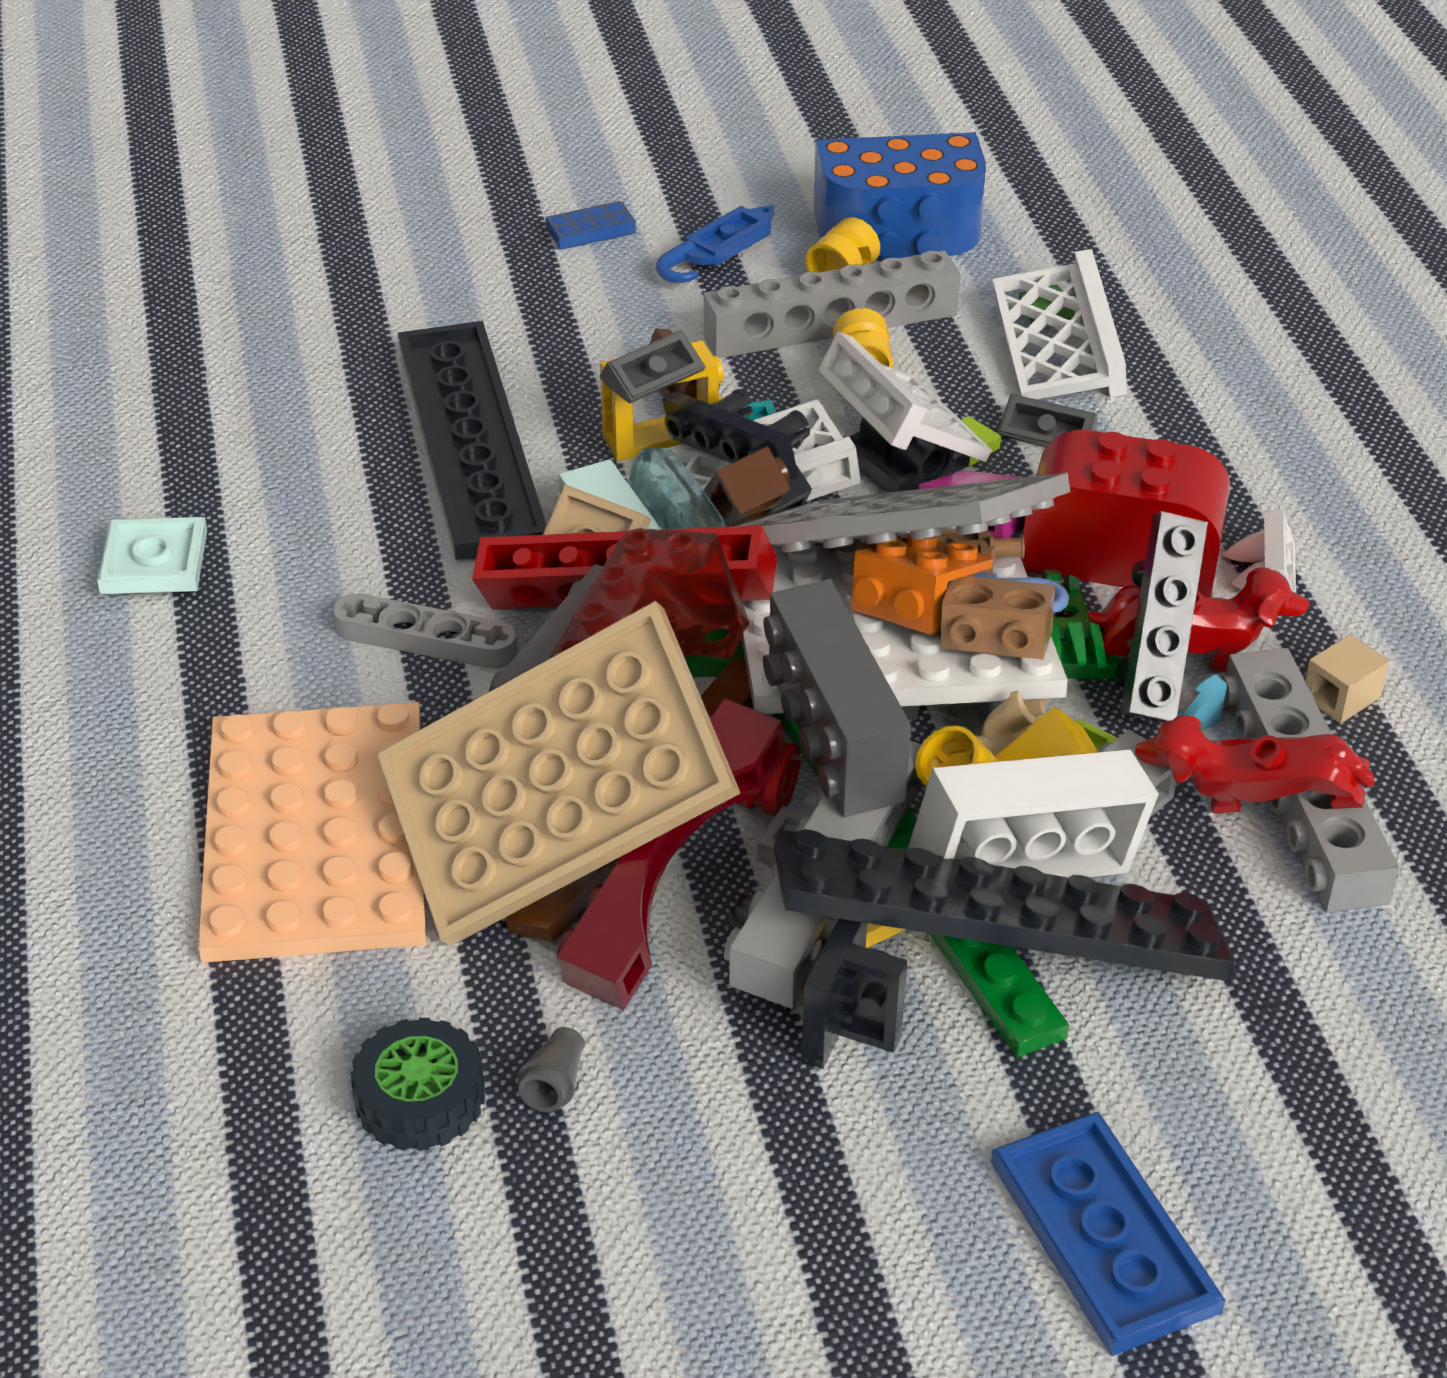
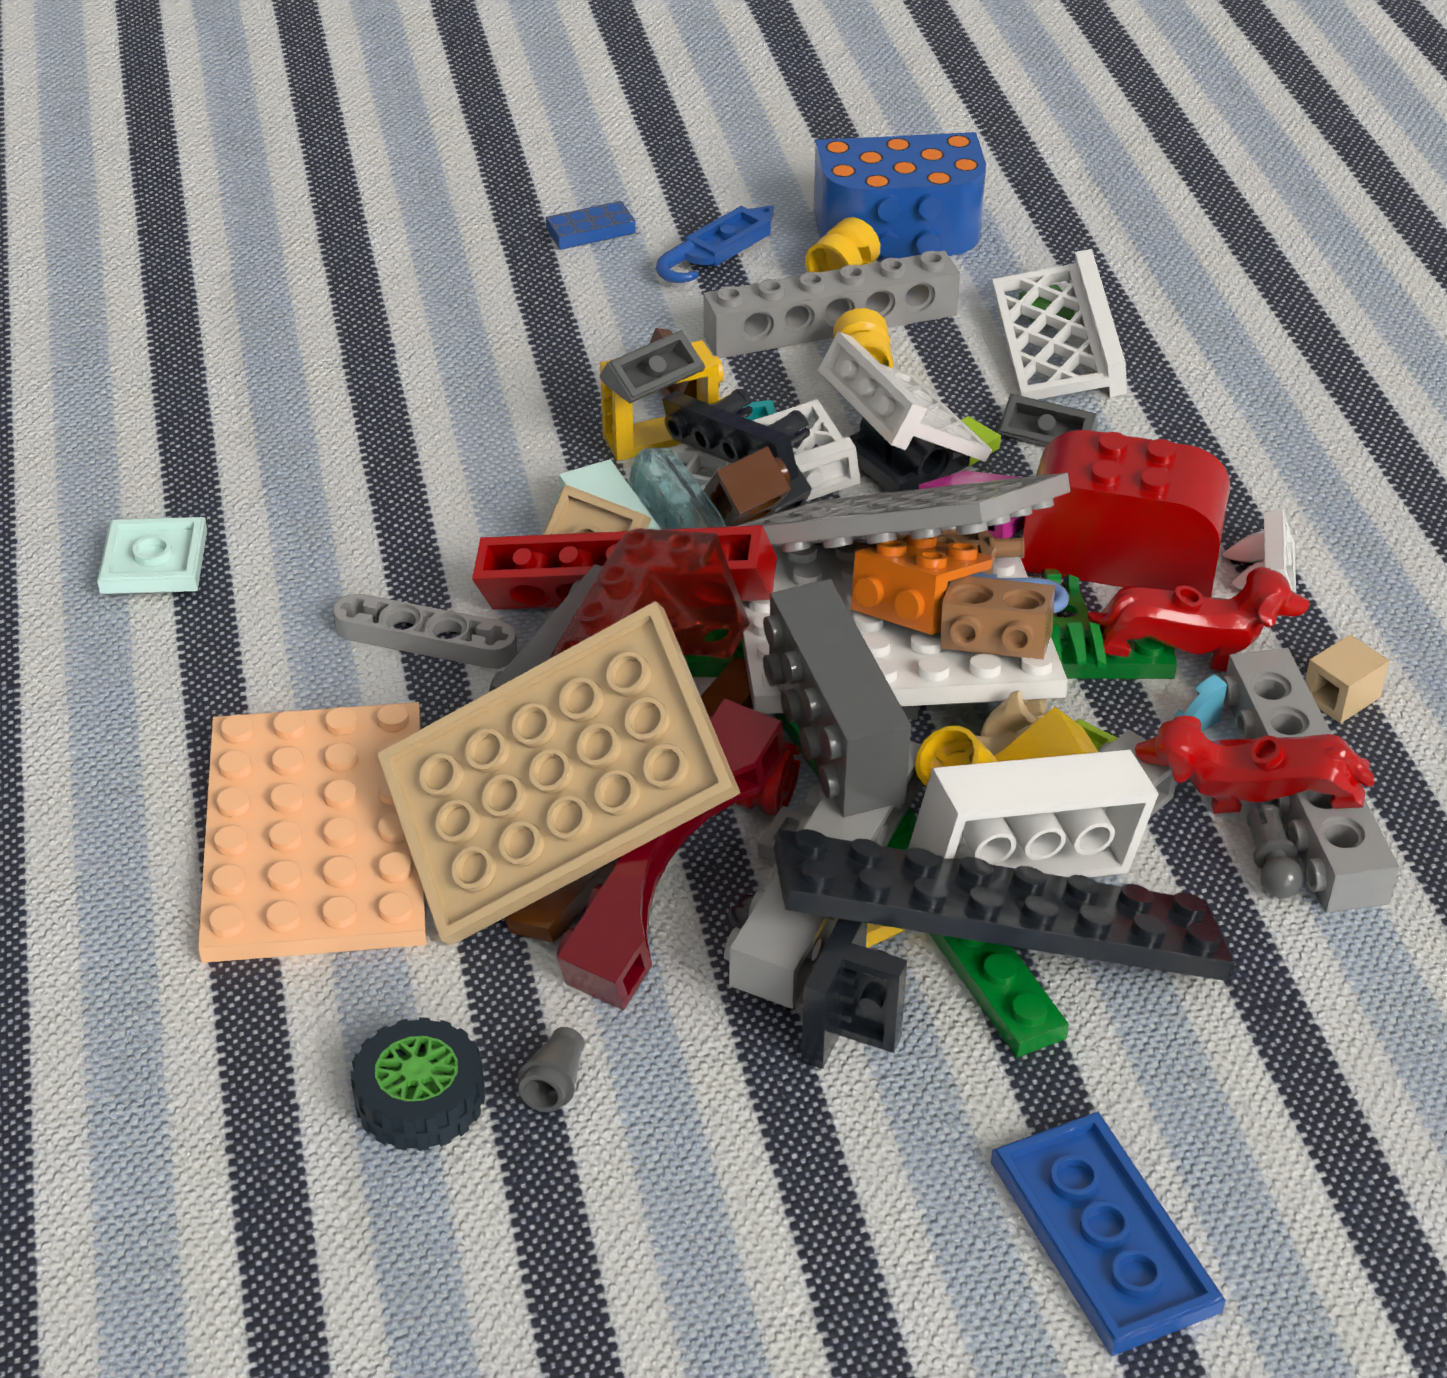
(470, 436): black plate -> none
(1163, 617): plate -> none
(1275, 854): none -> dark grey pin

